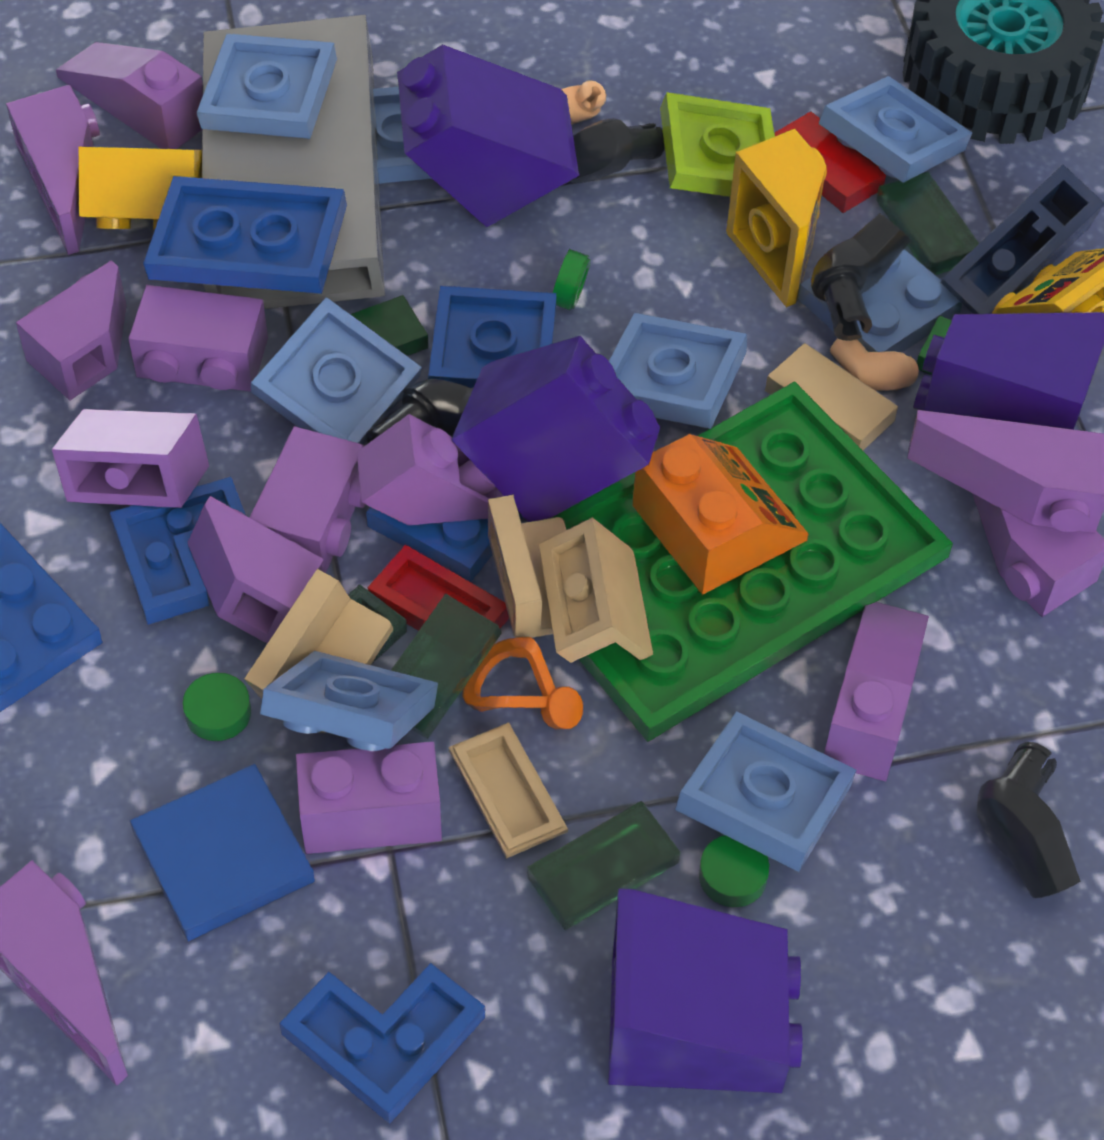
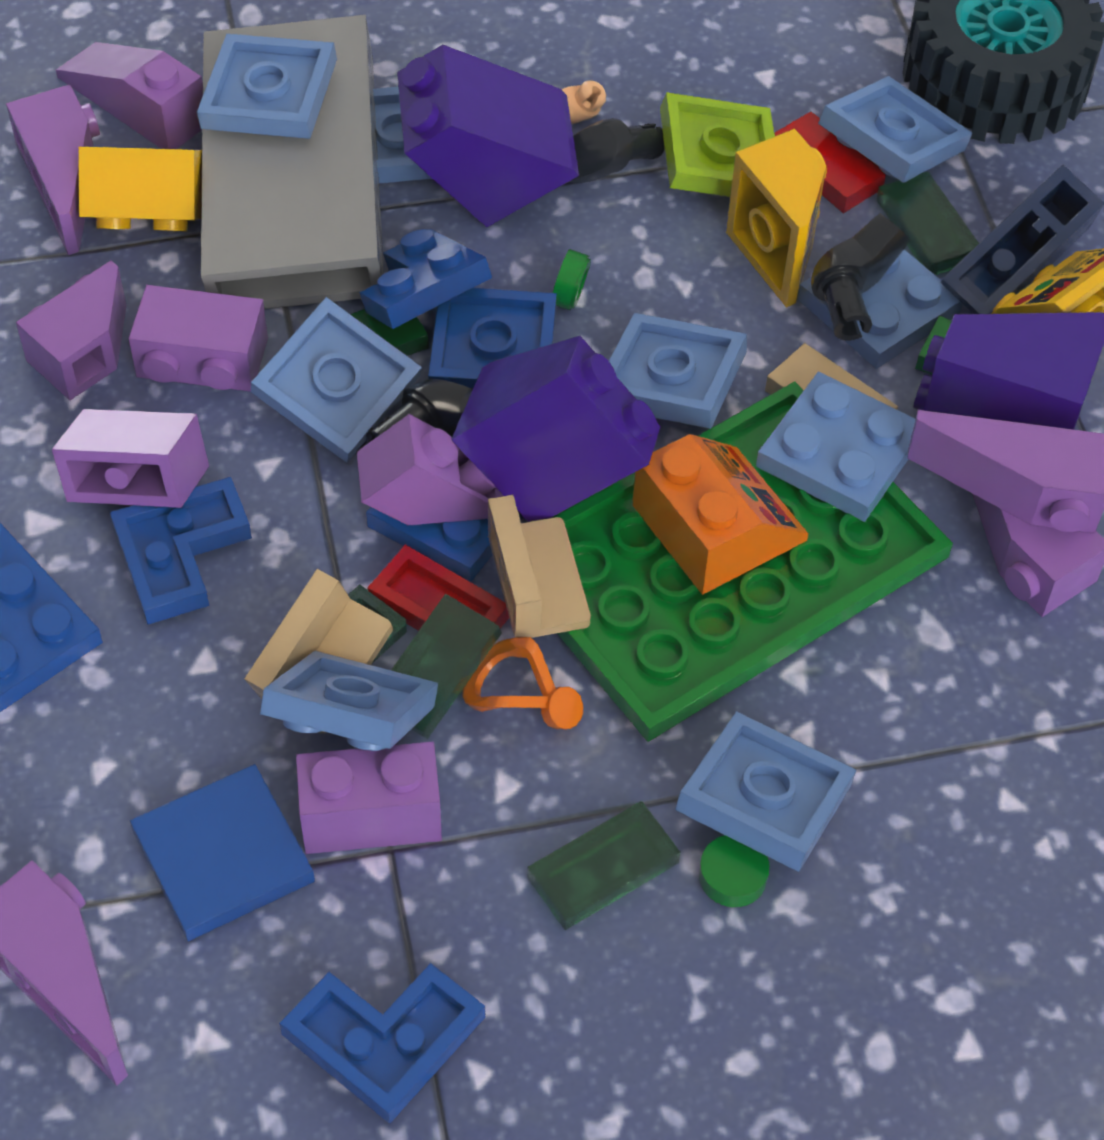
(217, 706): green tile -> none
(246, 234): blue plate -> none
(248, 569): medium lavender slope -> none
(312, 493): medium lavender brick -> none
(422, 276): none -> blue plate
(508, 790): tan tile -> none
(593, 593): tan panel -> none
(700, 998): dark purple slope -> none
(839, 446): none -> medium blue plate
(876, 369): light nougat arm -> none
(876, 689): medium lavender slope -> none
(1025, 824): black arm -> none

